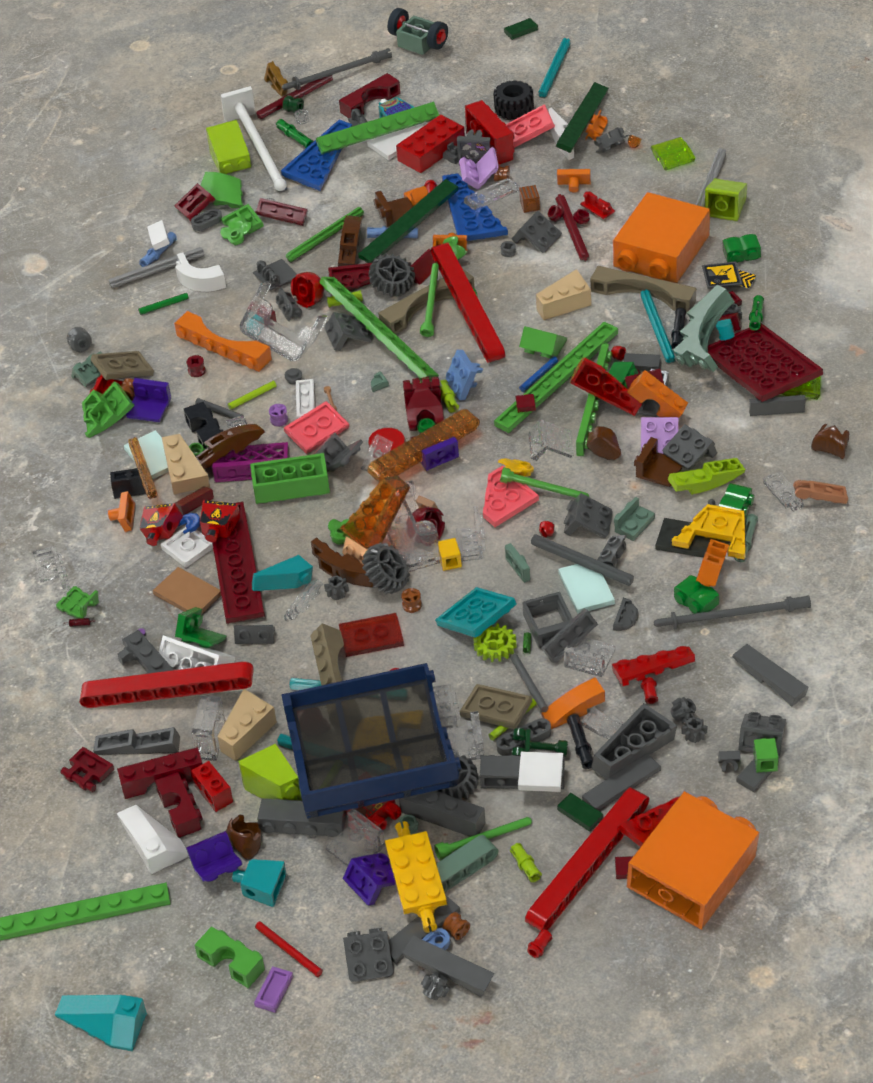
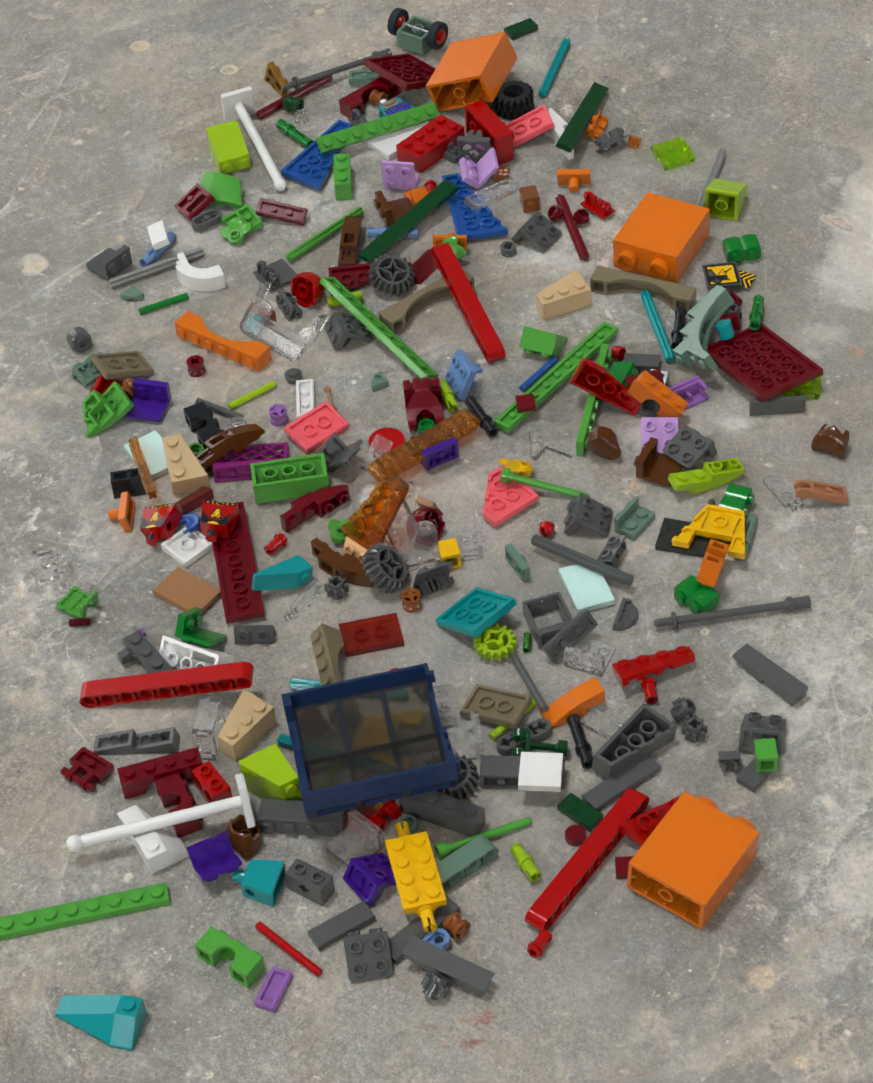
(75, 842): none -> white piece
(110, 262): none -> dark grey bracket
(132, 293): none -> sand green tile
(278, 541): none -> red pin
(310, 882): none -> dark grey brick
(317, 502): none -> dark red slope
(340, 925): none -> dark grey tile
(342, 176): none -> bright green arch
(362, 77): none -> sand green plate
(375, 97): none -> dark orange wheel
(399, 175): none -> lavender bracket
(401, 70): none -> dark red plate
(427, 327): bright green piece -> none
(438, 574): none -> dark grey hinge
(471, 71): none -> orange brick
(485, 420): none -> black pin
(575, 835): none -> dark red tile
(691, 391): none -> medium lavender hinge

